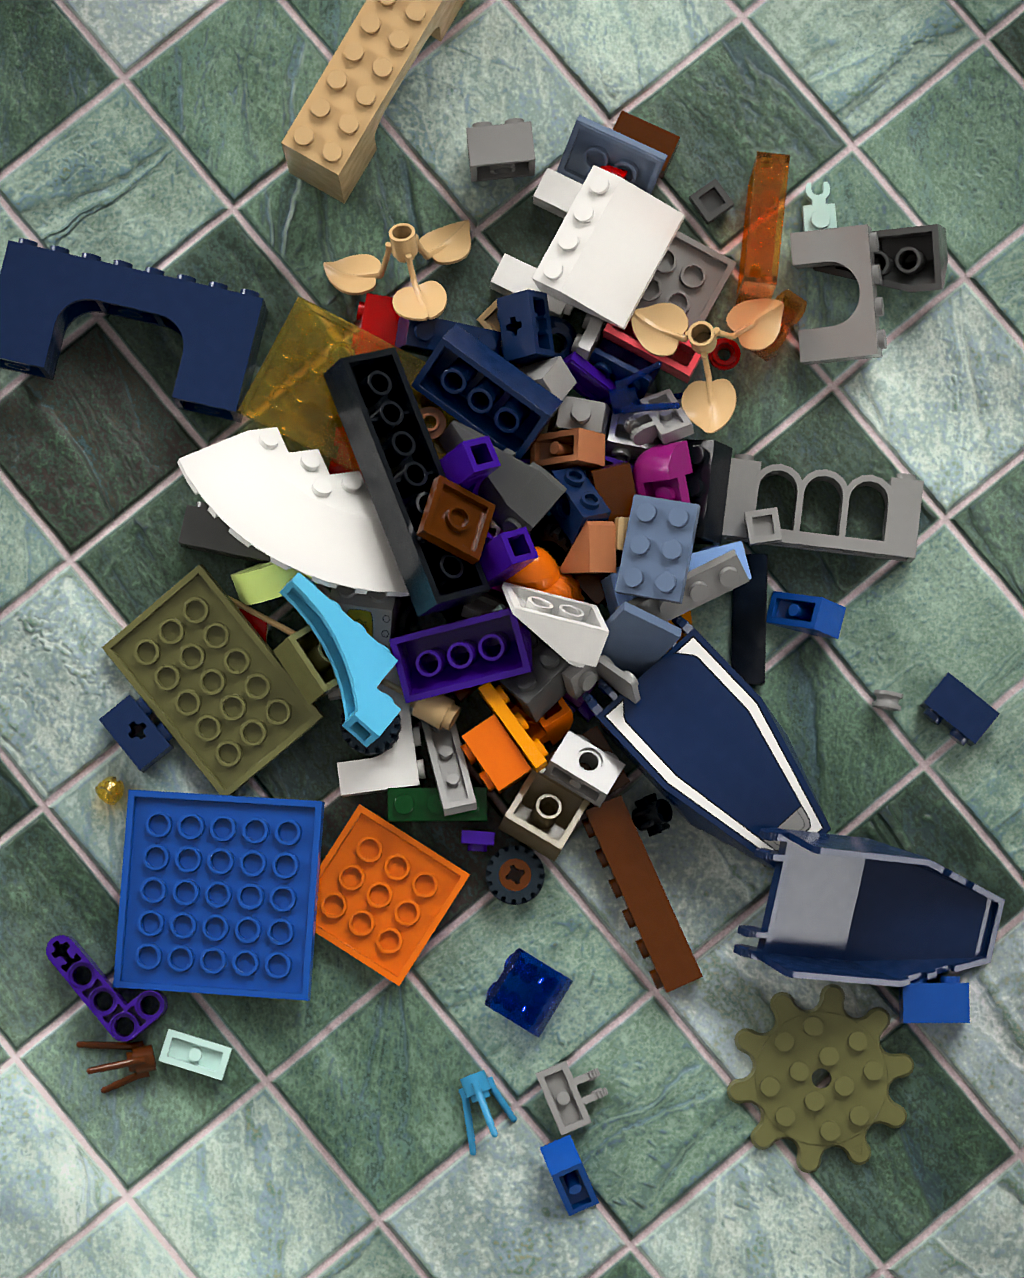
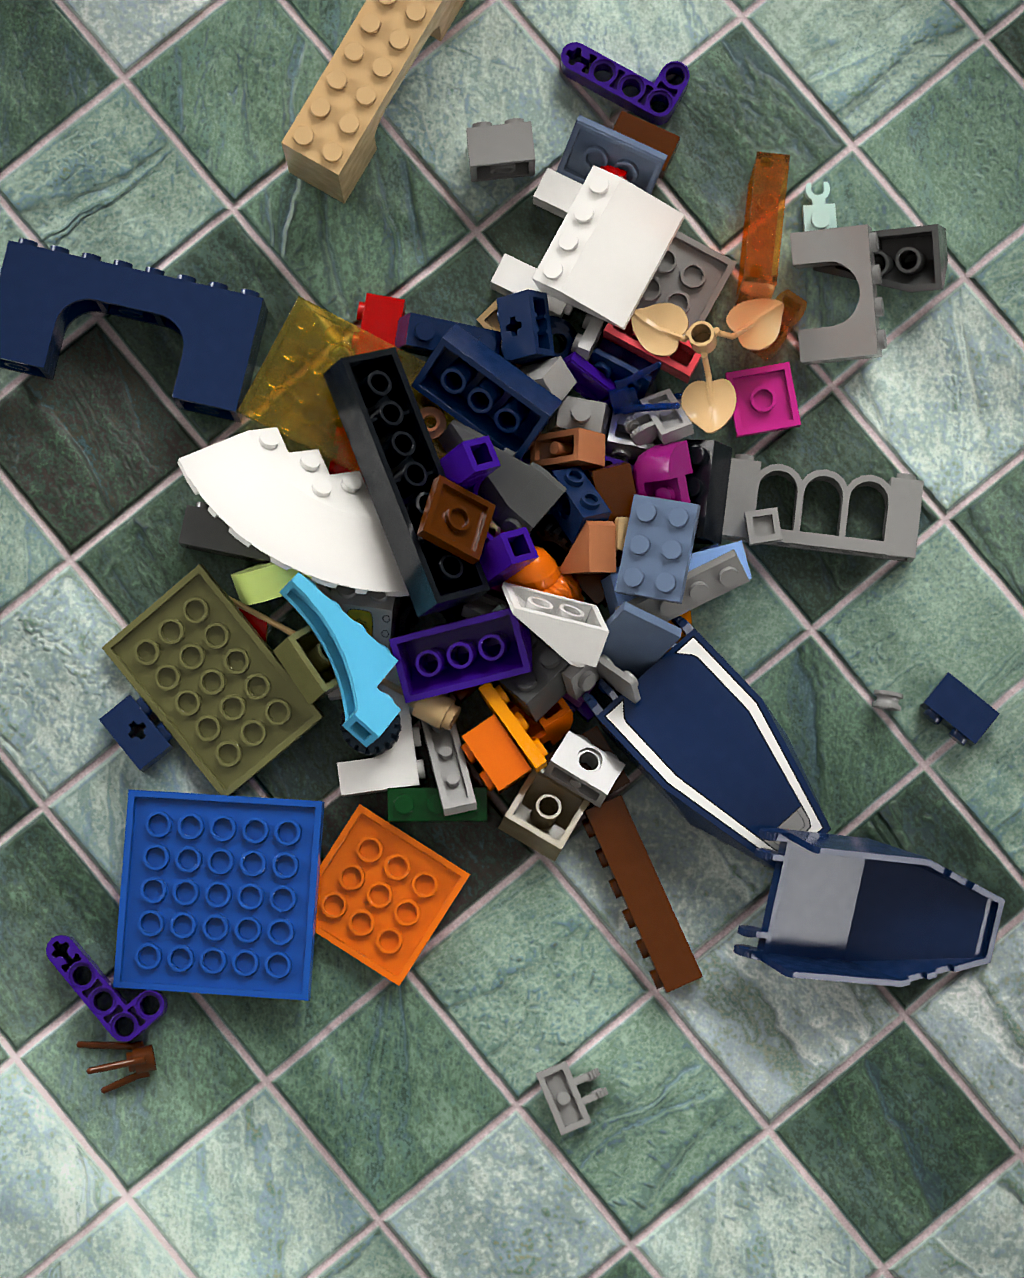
(110, 790): clear yellow hinge -> none
(195, 1054): light aqua plate -> none
(418, 303): tan plant -> none
(477, 840): dark purple plate -> none
(477, 1089): dark azure plant -> none
(508, 882): black wheel -> none
(527, 992): clear blue bracket -> none
(569, 1175): blue slope -> none
(623, 77): none -> dark purple beam
(652, 814): black gear -> none
(711, 201): dark grey plate -> none
(734, 350): red plate -> none
(749, 623): black slope -> none
(764, 400): none -> dark pink plate
(784, 1070): olive plate -> none
(806, 614): blue slope -> none
(935, 1001): blue brick -> none

